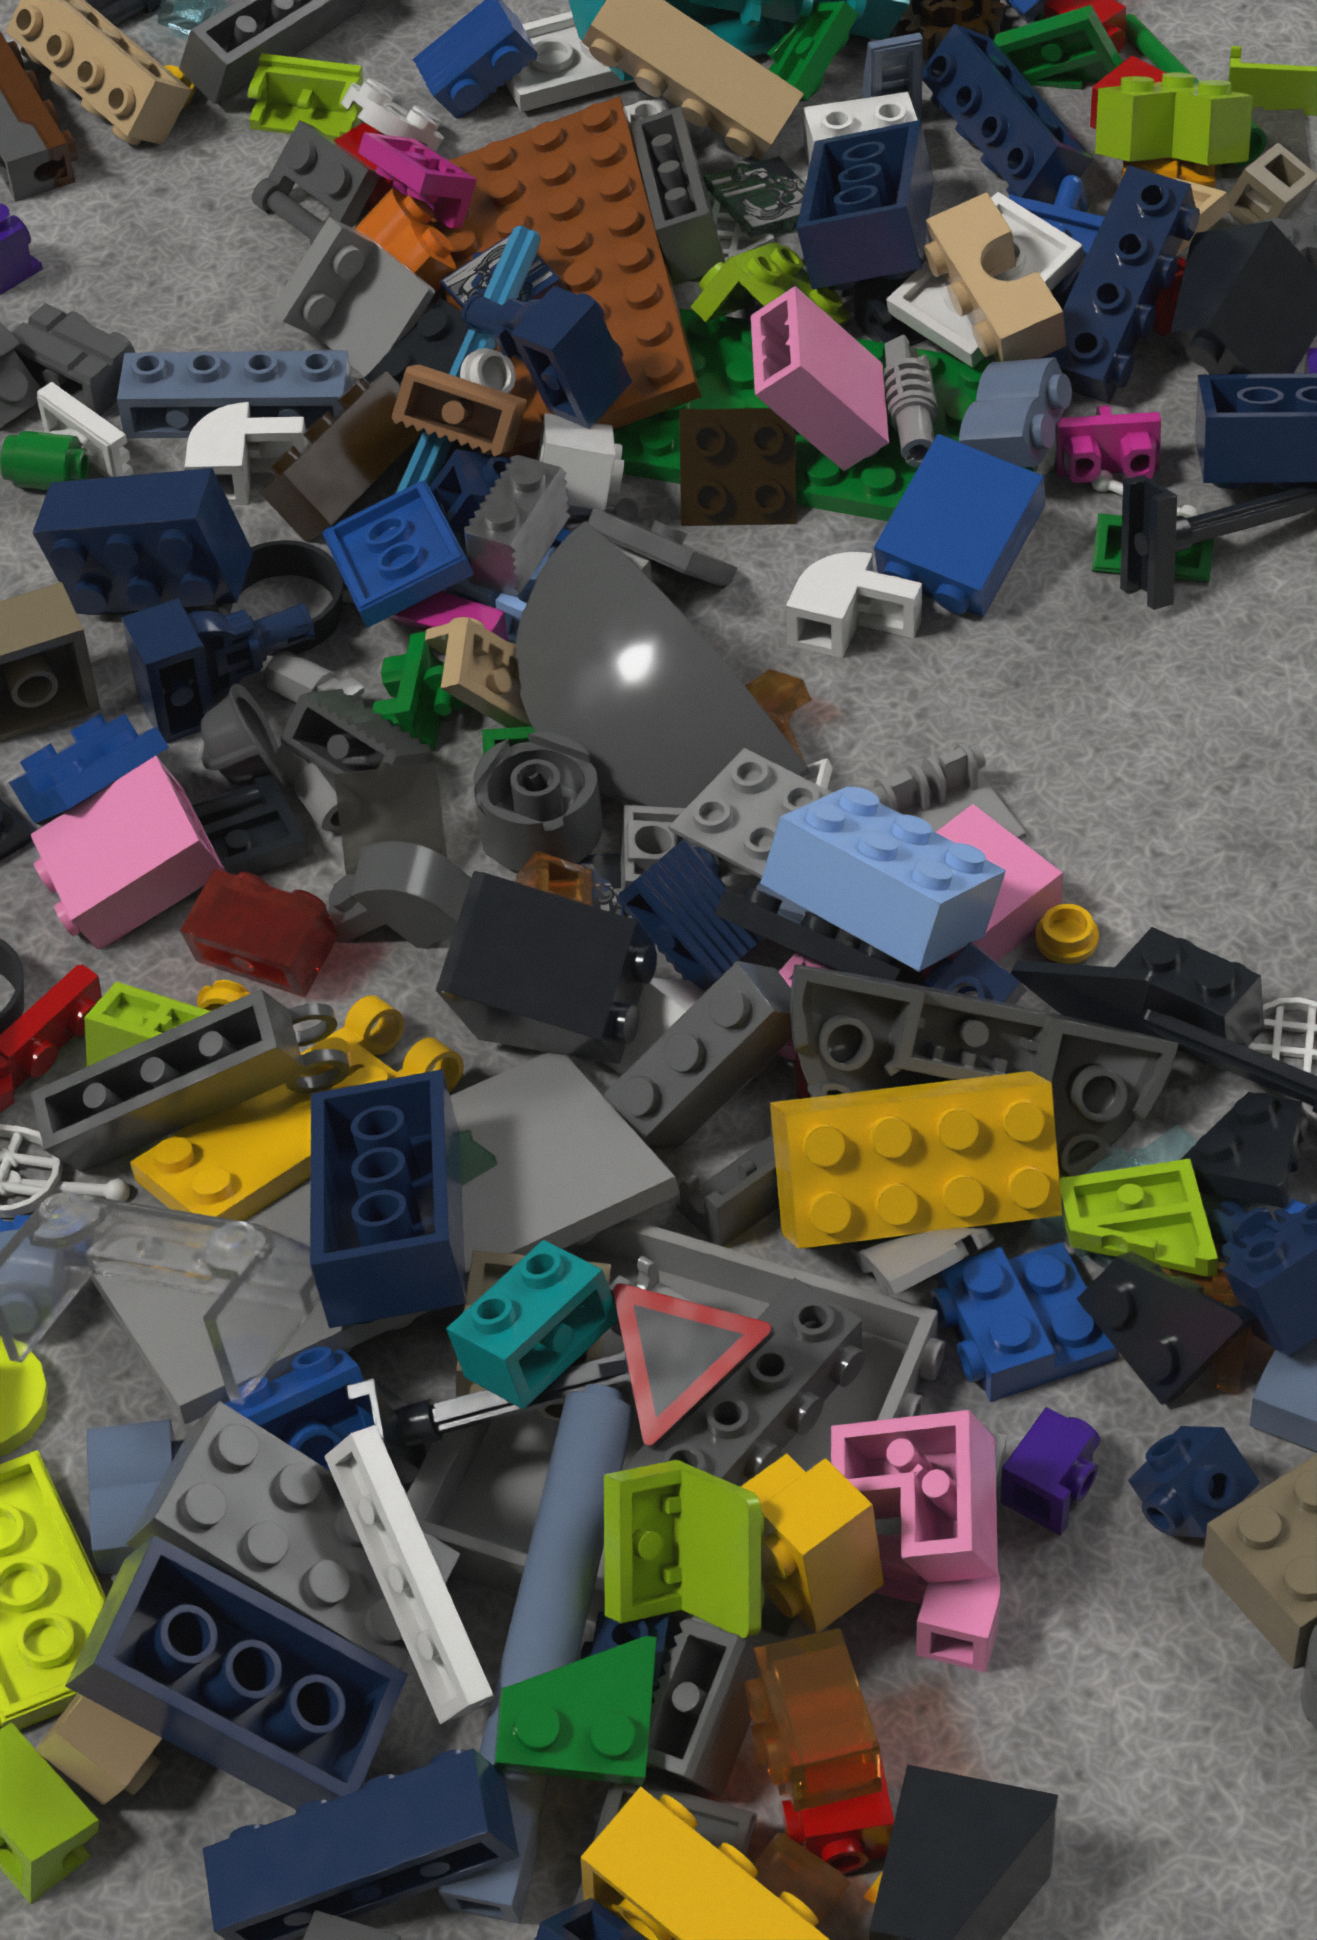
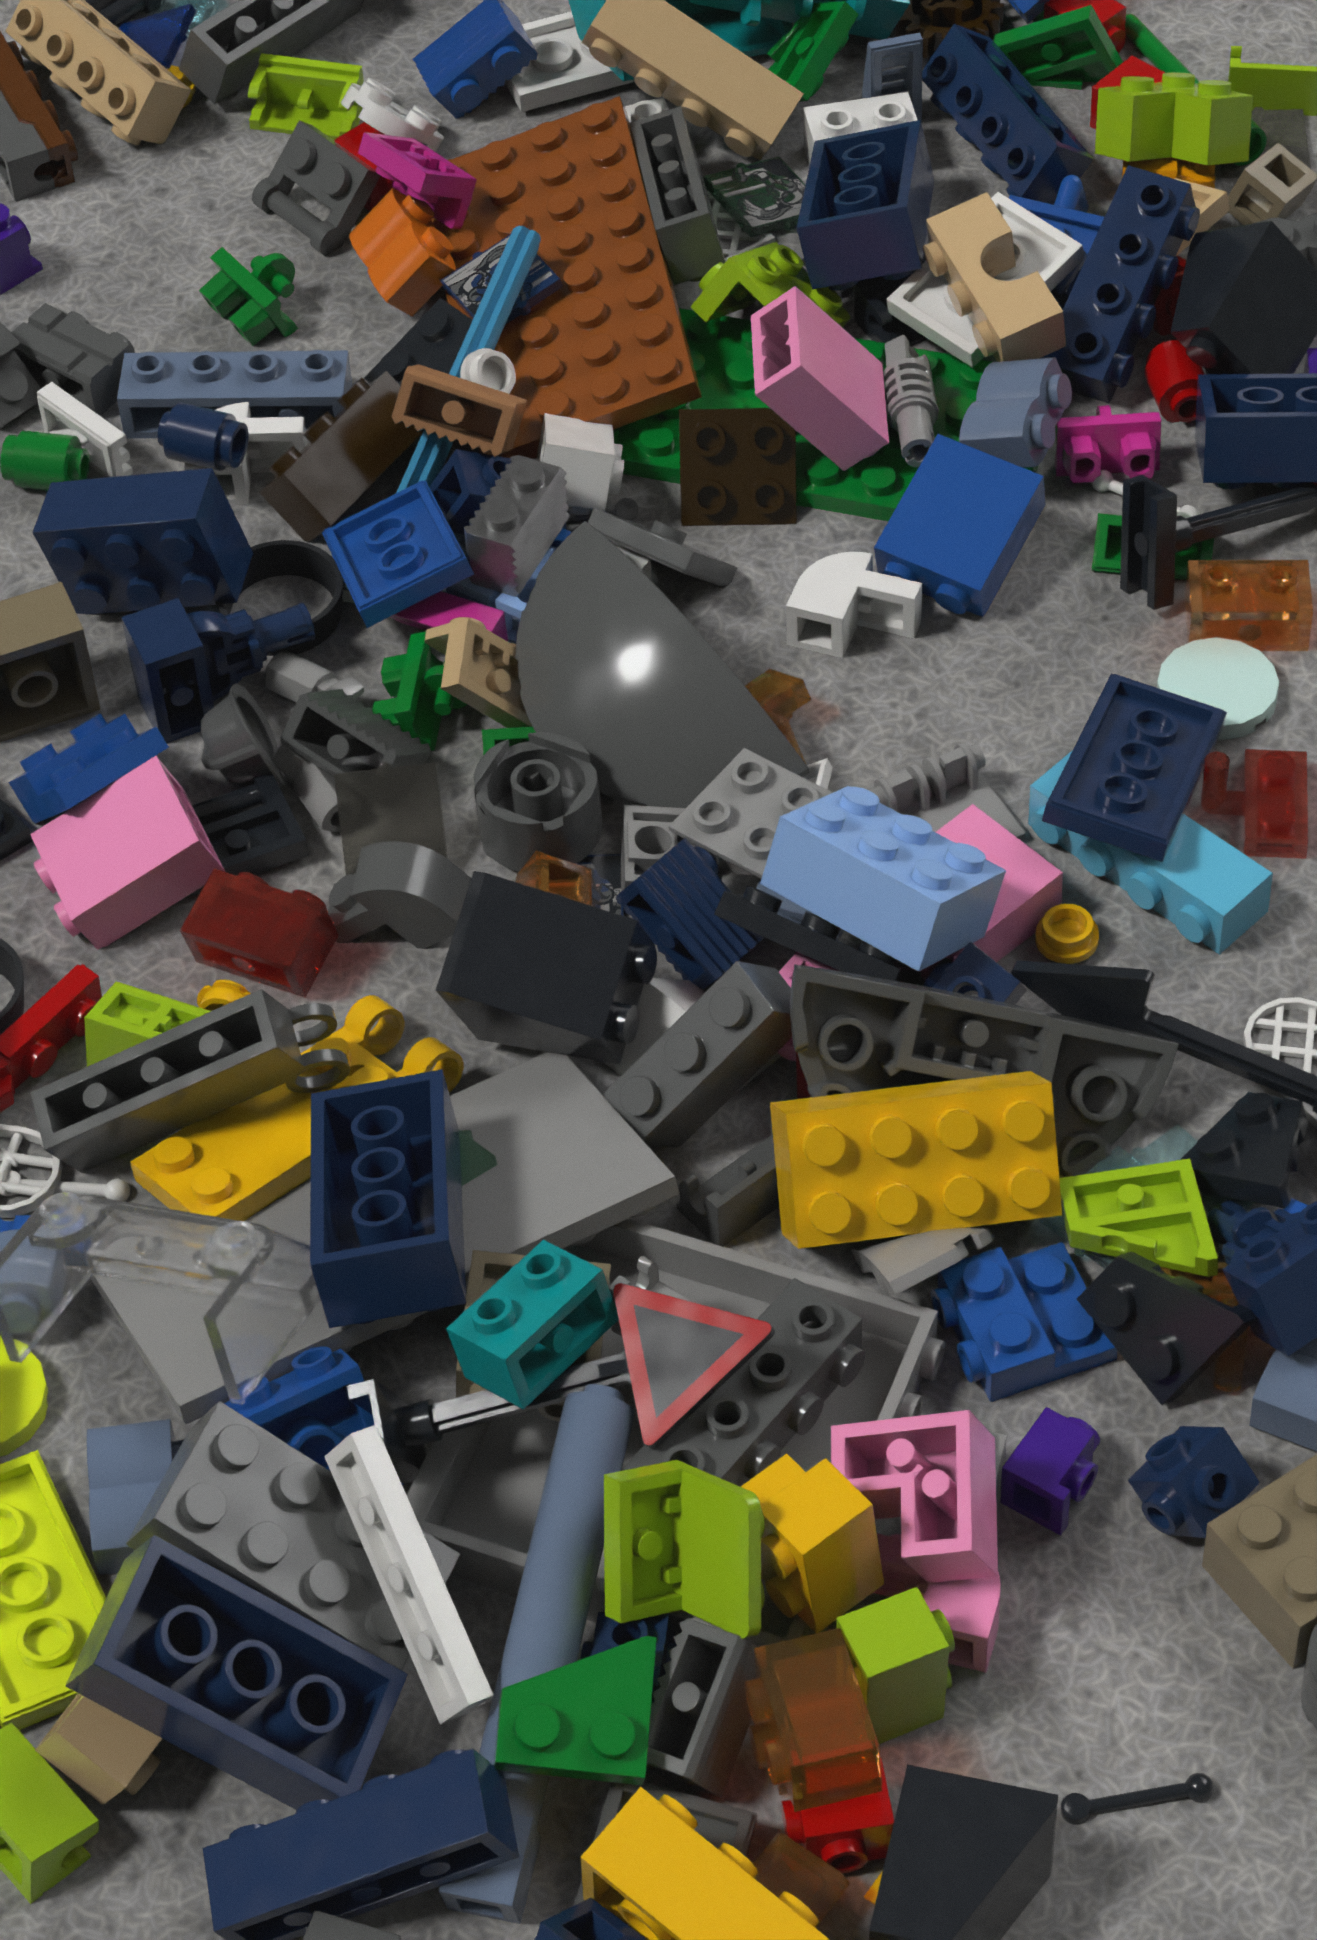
(161, 33): none -> clear blue piece
(203, 437): none -> dark blue brick
(260, 289): none -> green hips
(353, 295): light grey bracket -> none
(562, 346): dark blue brick -> none
(900, 1661): none -> lime brick
(1077, 1808): none -> black hinge
(1135, 767): none -> dark blue tile
(1173, 381): none -> red brick
(1199, 986): black brick -> none
(1200, 885): none -> medium azure brick
(1225, 677): none -> light aqua tile
(1250, 602): none -> clear orange brick
(1271, 800): none -> clear red plate

